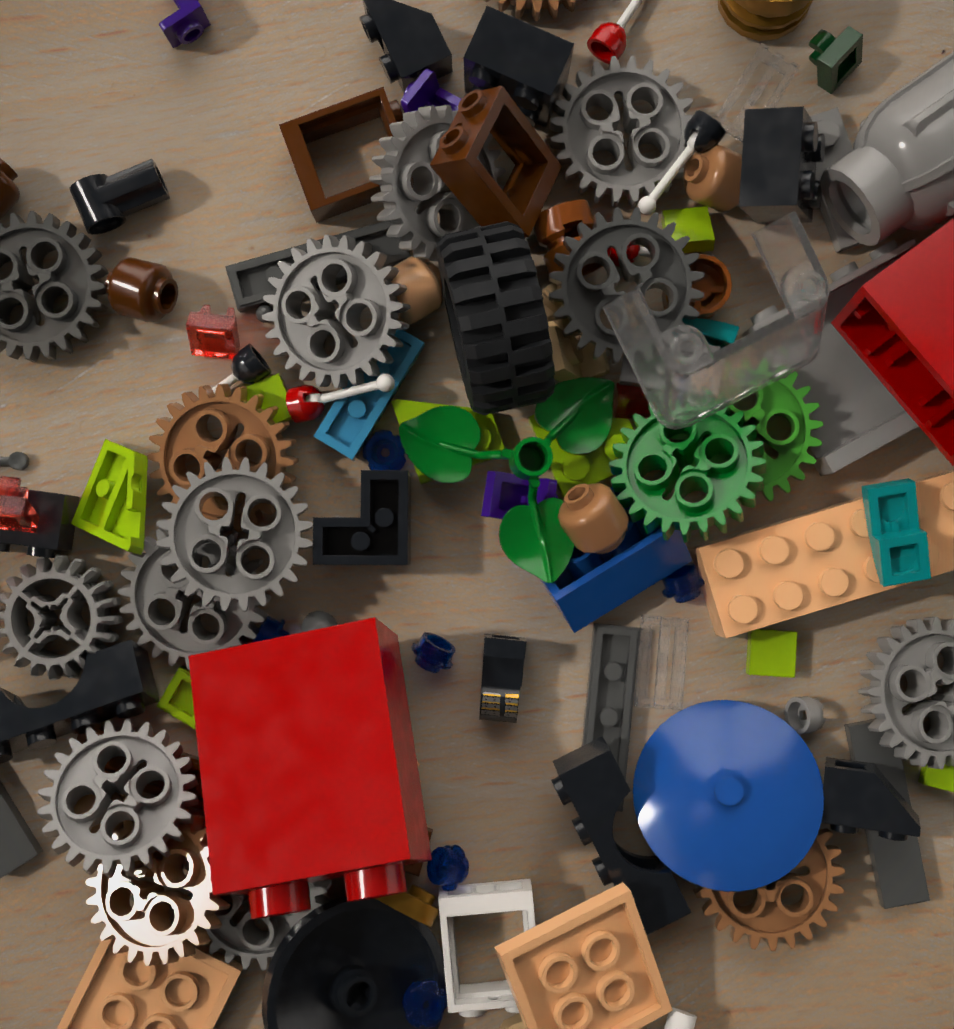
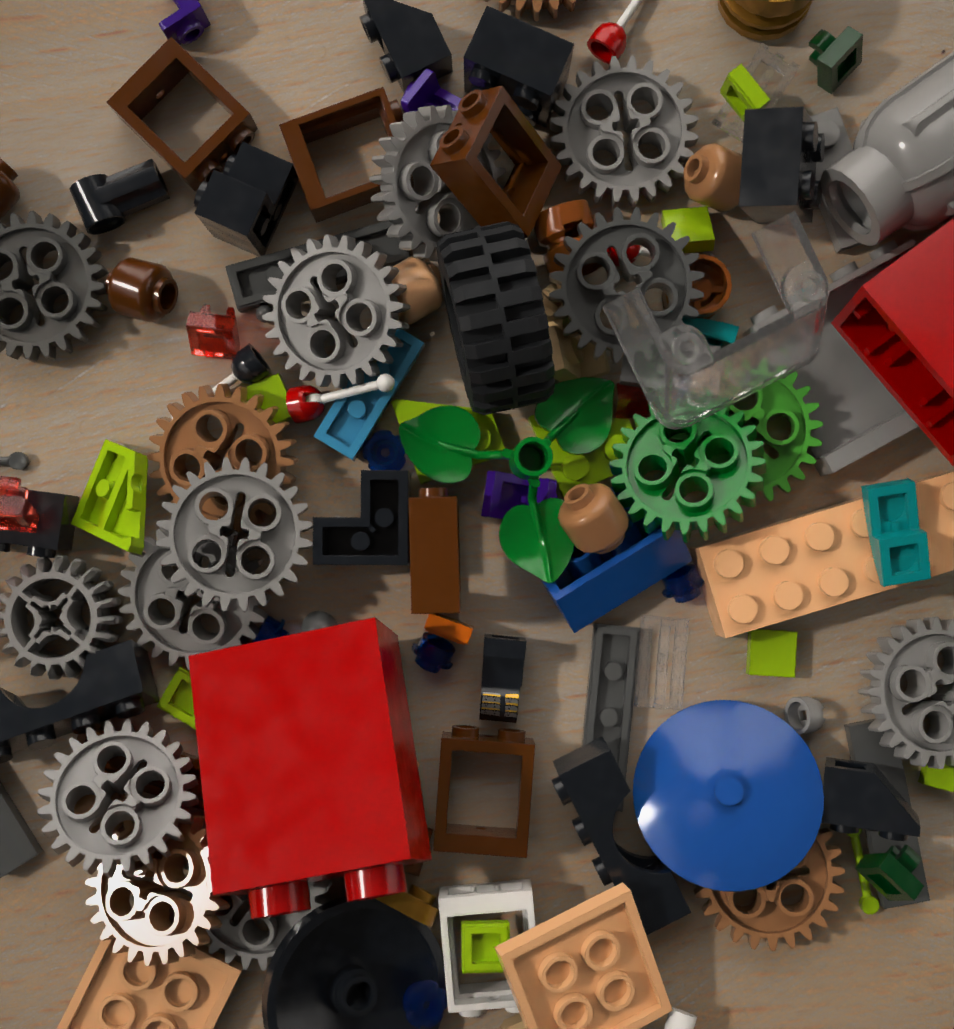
(153, 83): none -> reddish brown window
(247, 198): none -> black brick
(434, 552): none -> reddish brown window
(448, 628): none -> orange tile
(448, 867): clear blue plate -> none
(478, 945): none -> lime tile
(484, 839): none -> reddish brown window
(700, 136): hinge -> none
(743, 92): none -> lime tile
(867, 901): none -> lime hinge
(892, 872): none -> dark green tile

